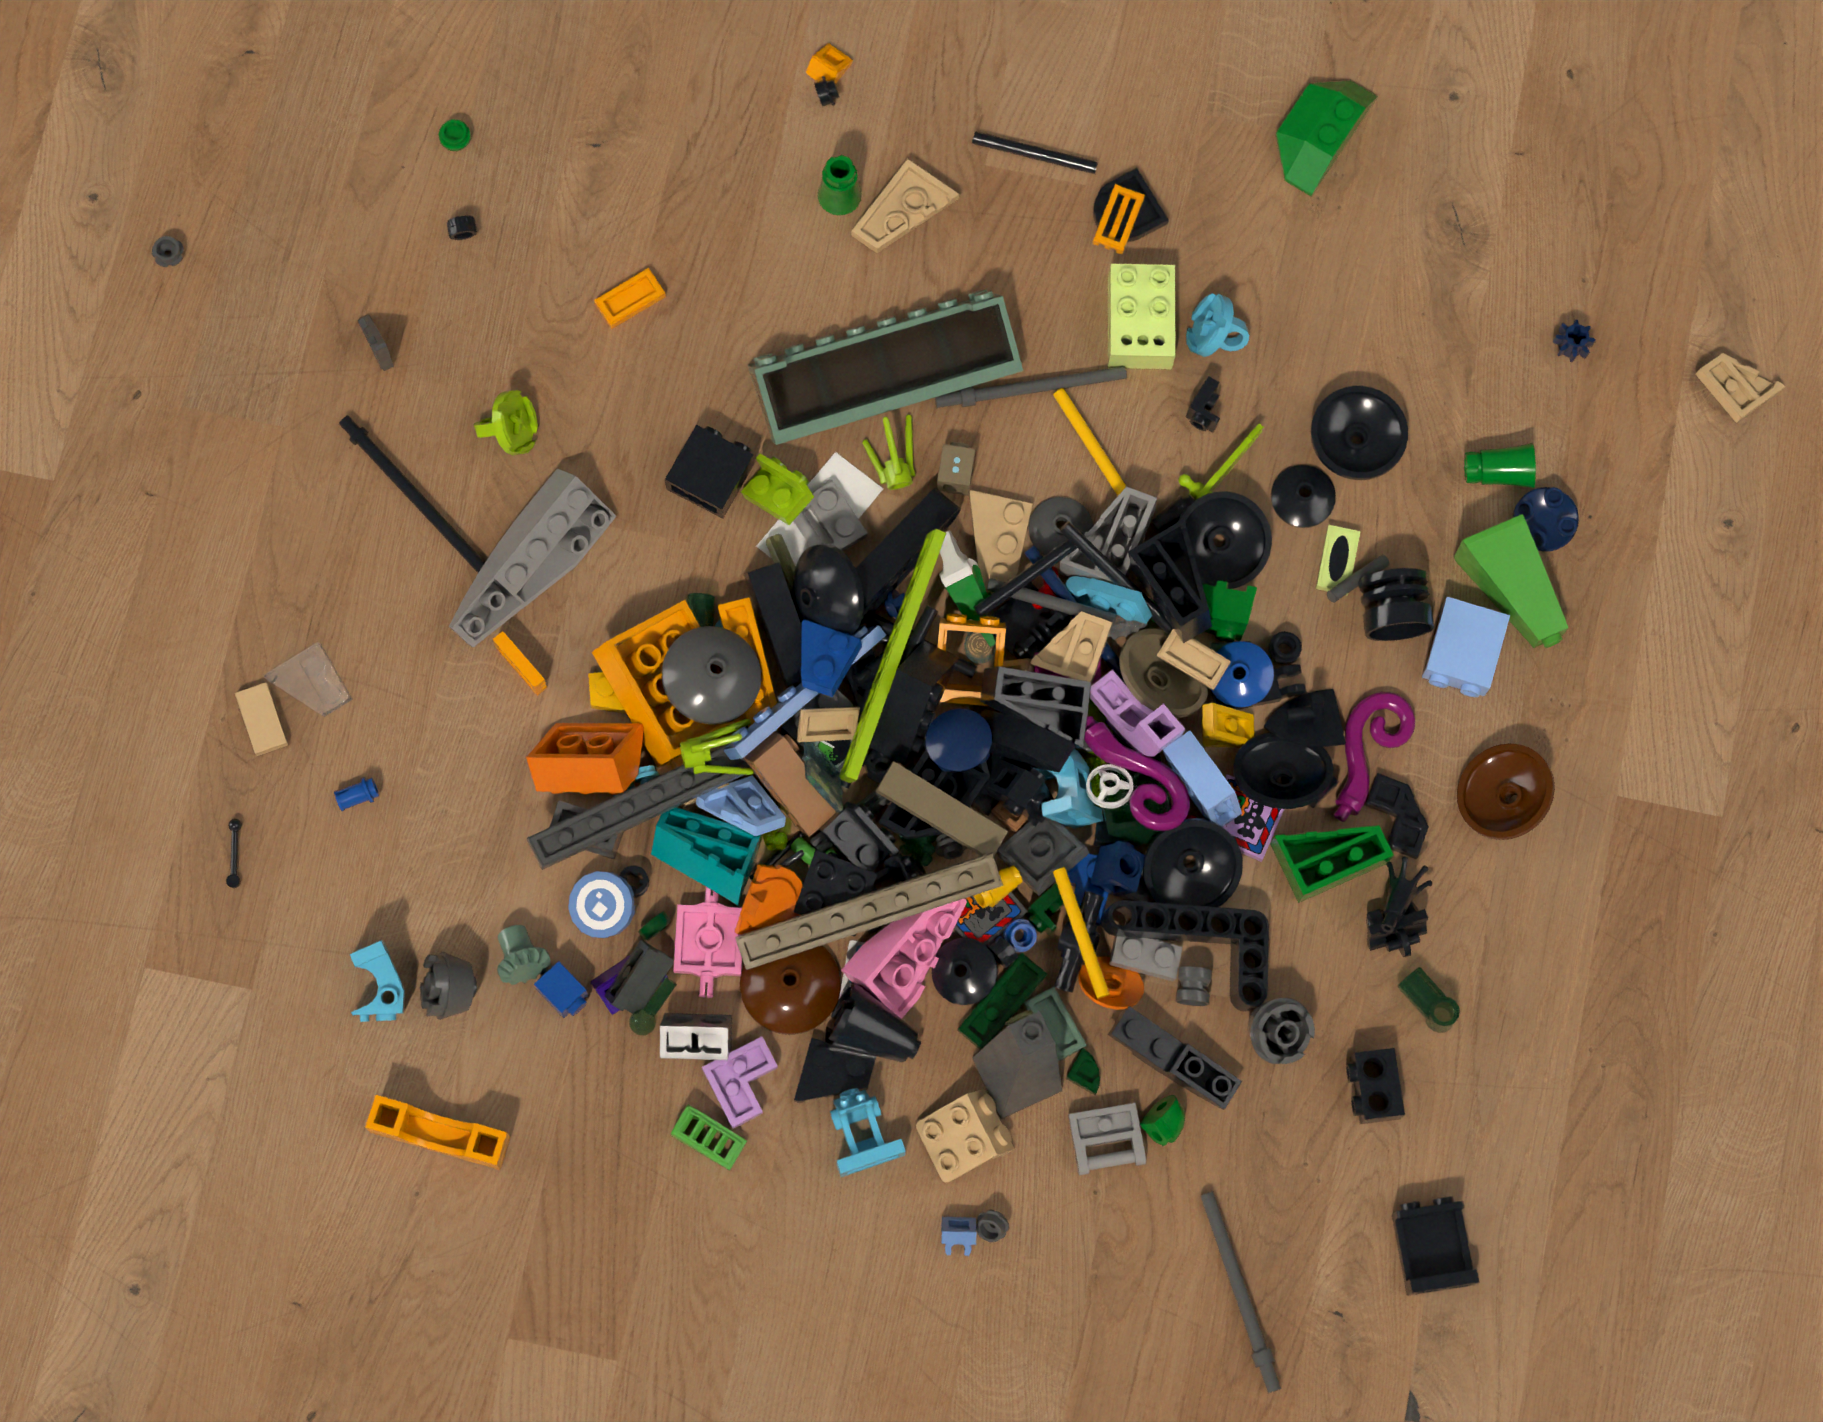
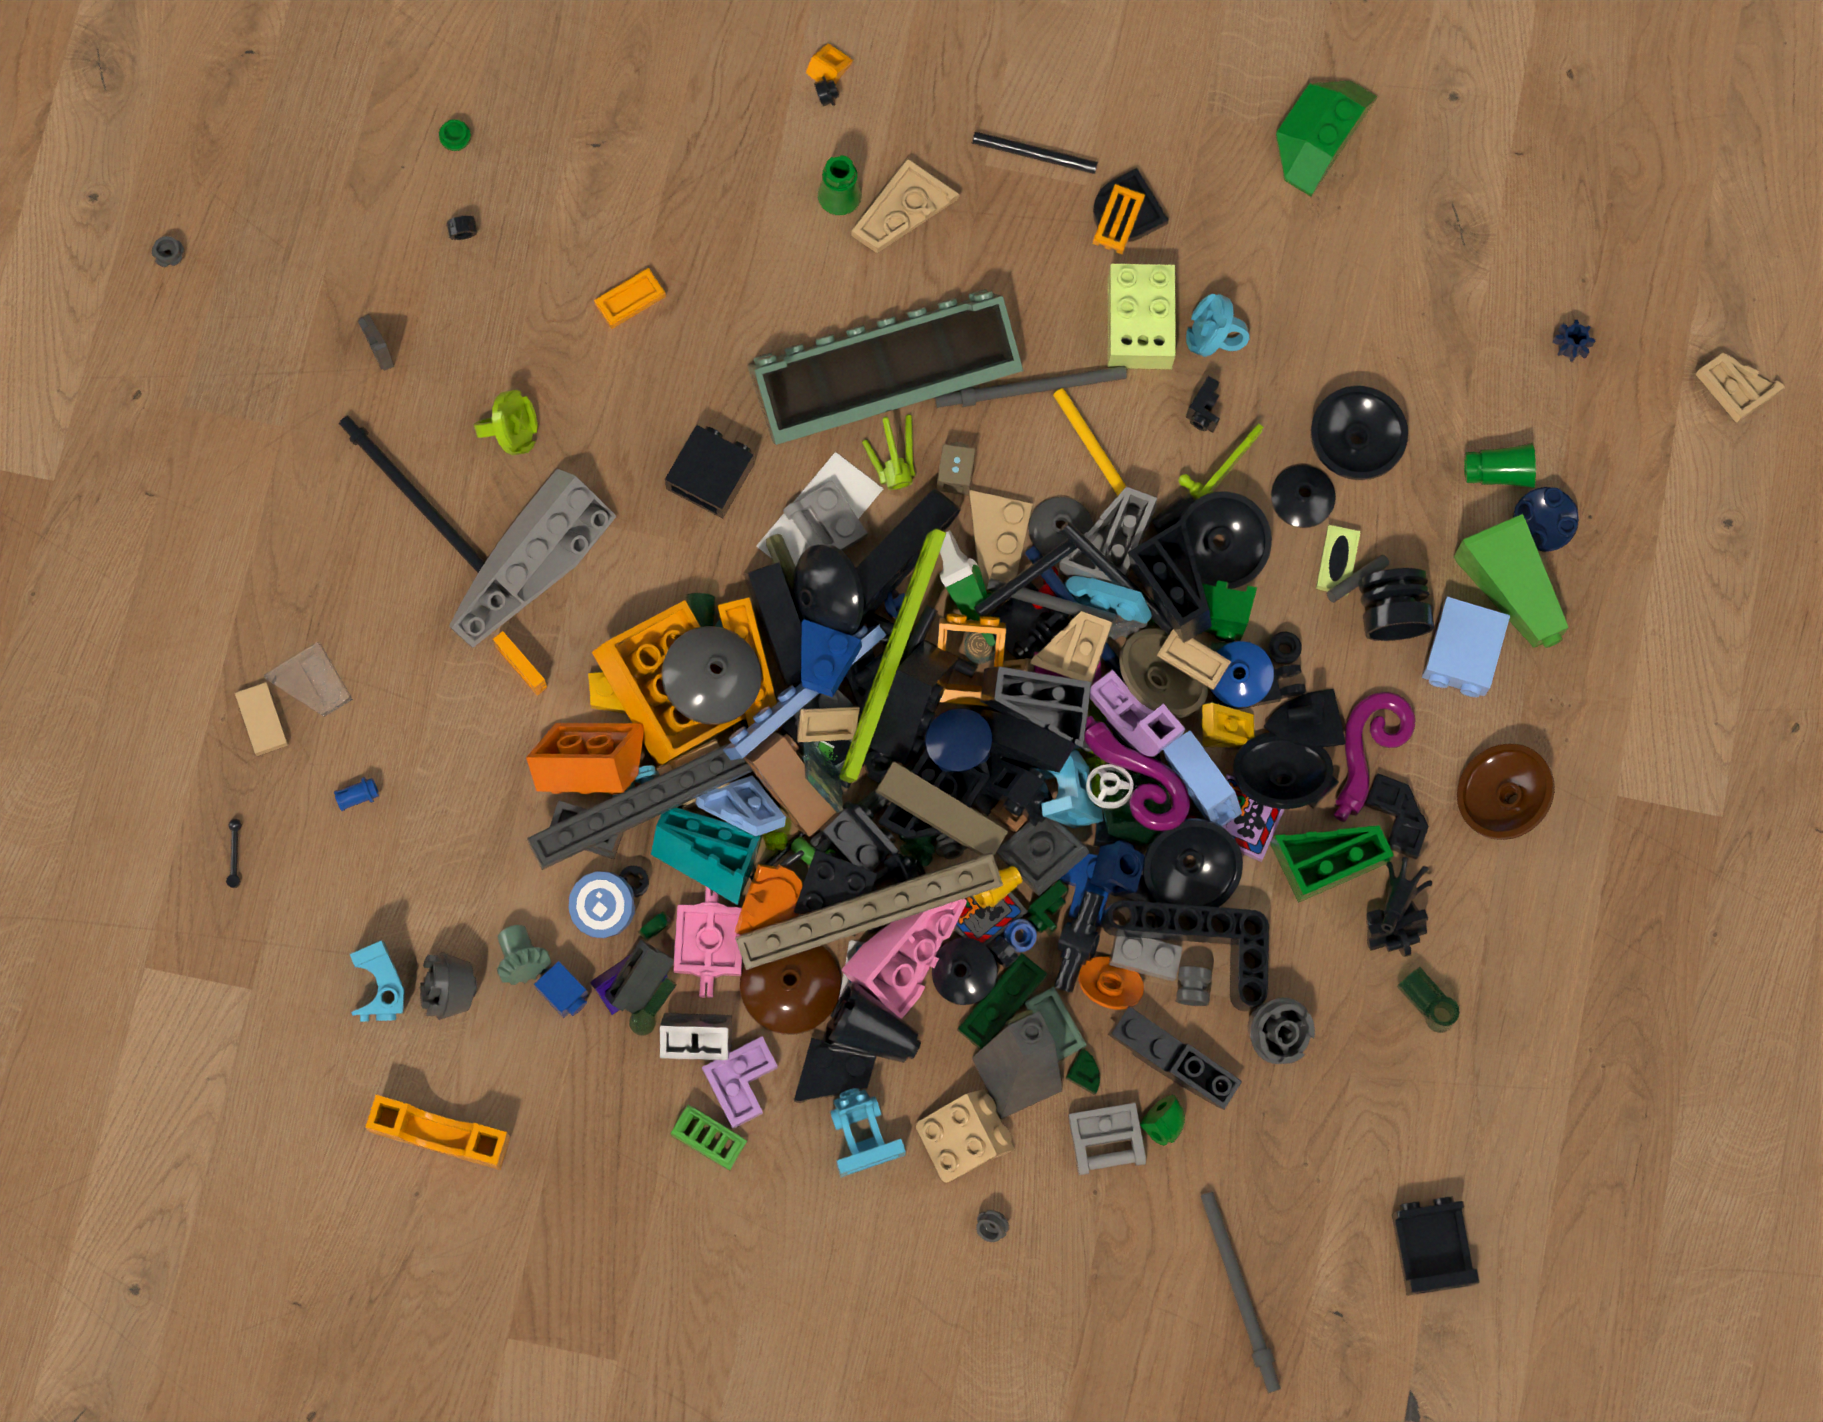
(697, 750): lime plant -> none
(778, 490): lime bracket -> none
(958, 1231): medium blue tile -> none
(1081, 933): yellow bar -> none
(1385, 1086): black brick -> none

